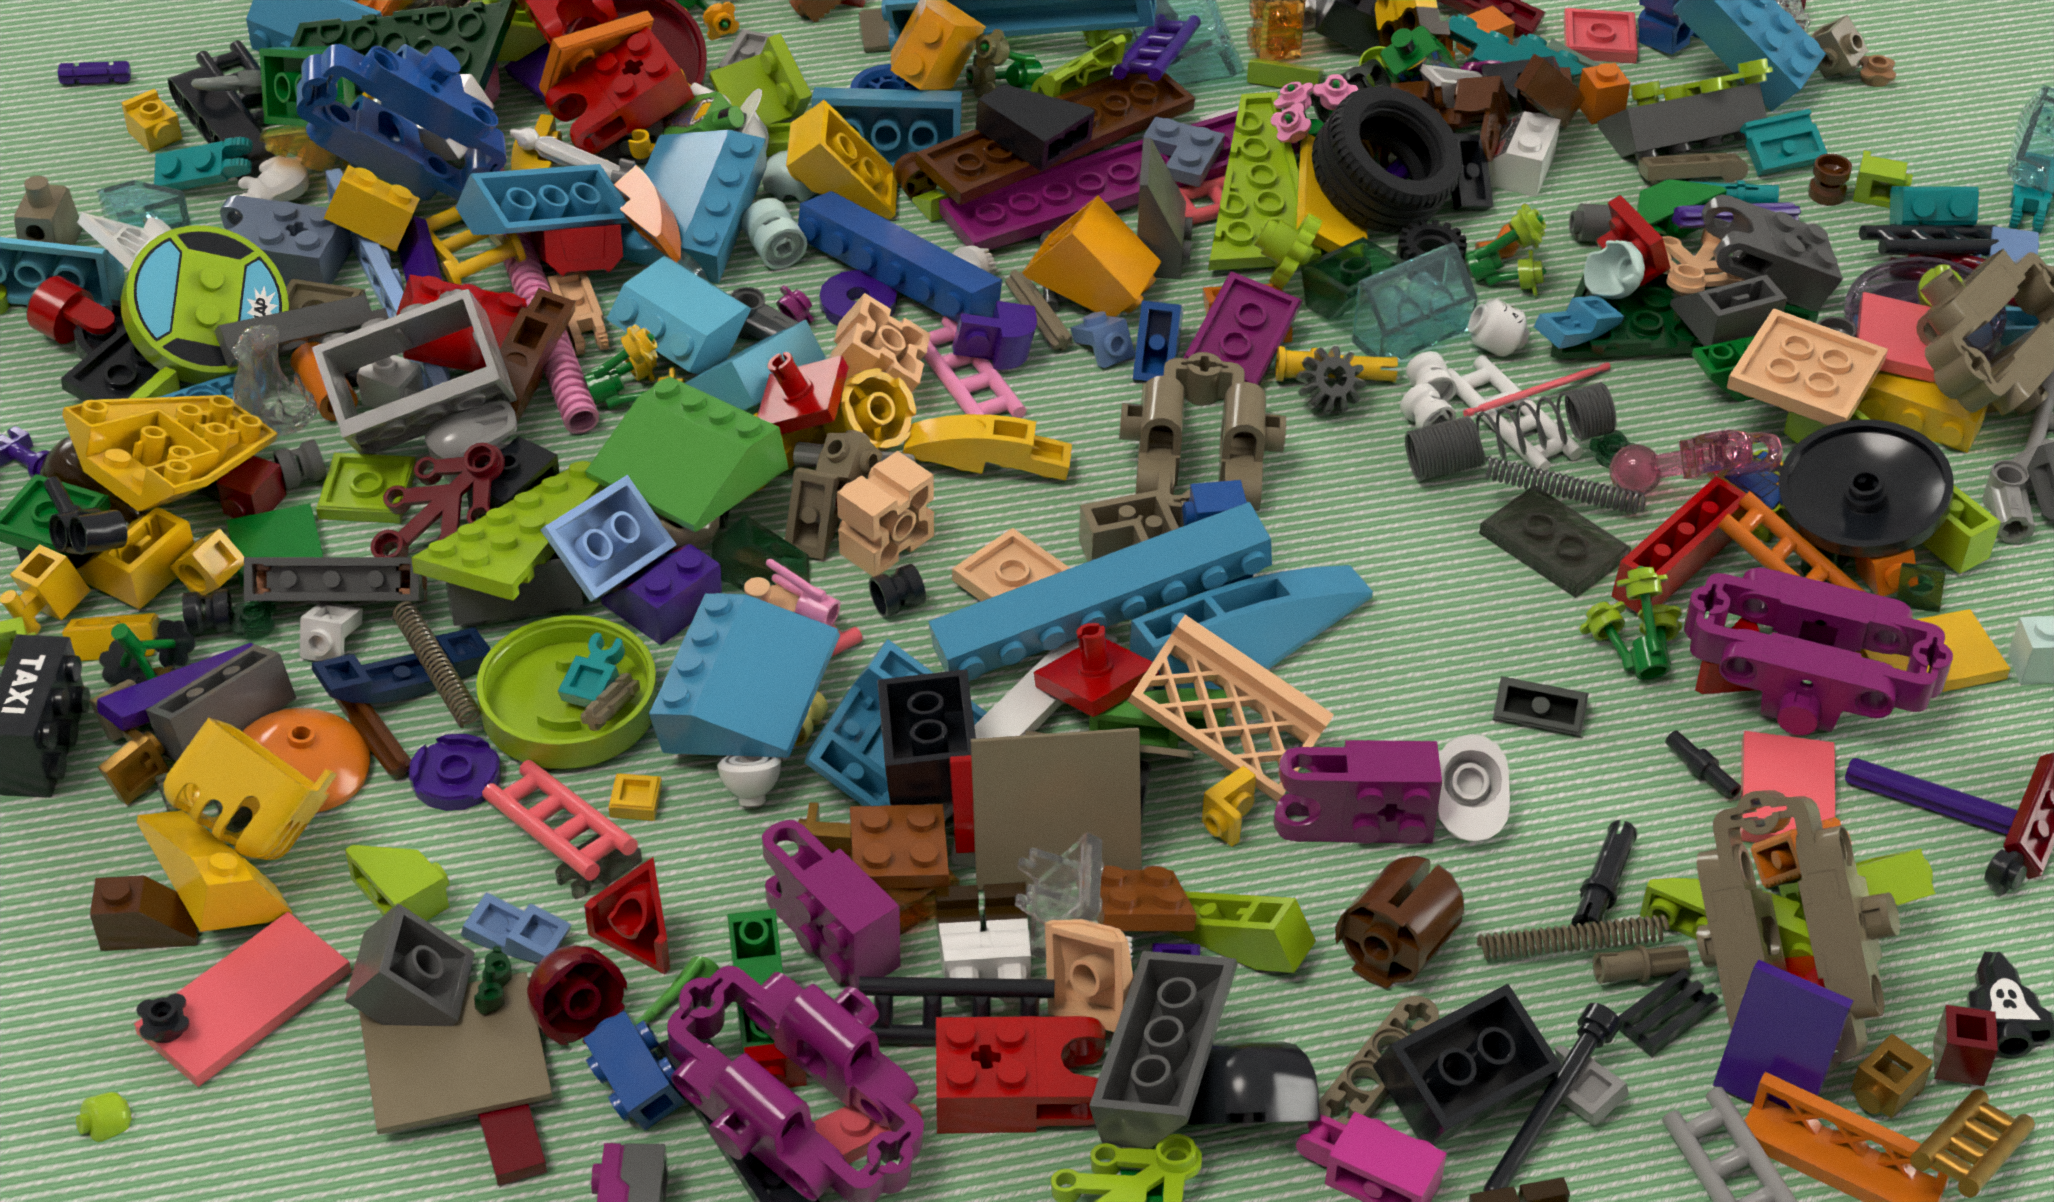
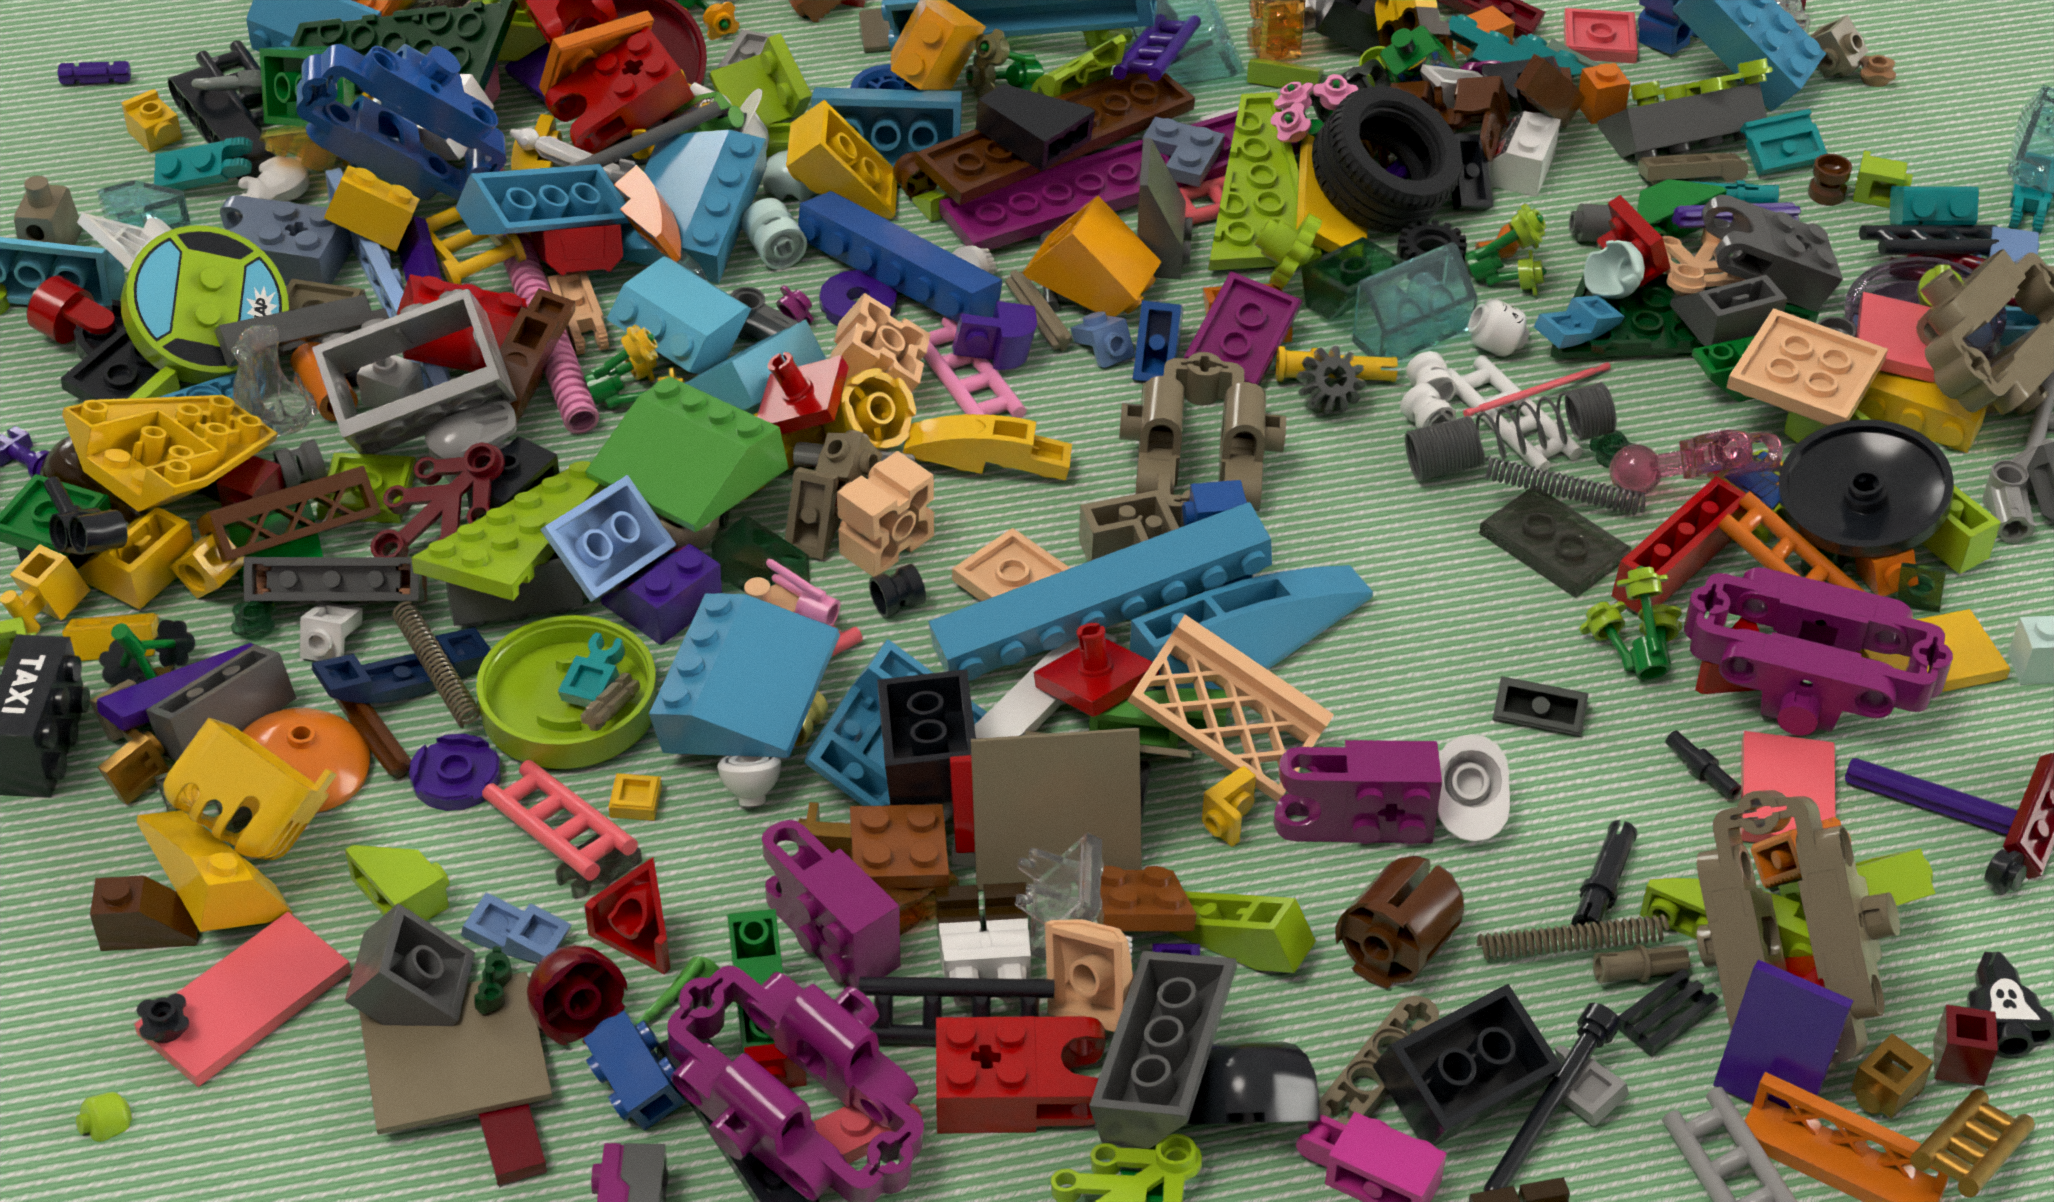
(208, 611): black wheel -> none
(283, 503): none -> reddish brown fence
(653, 136): none -> dark grey bar

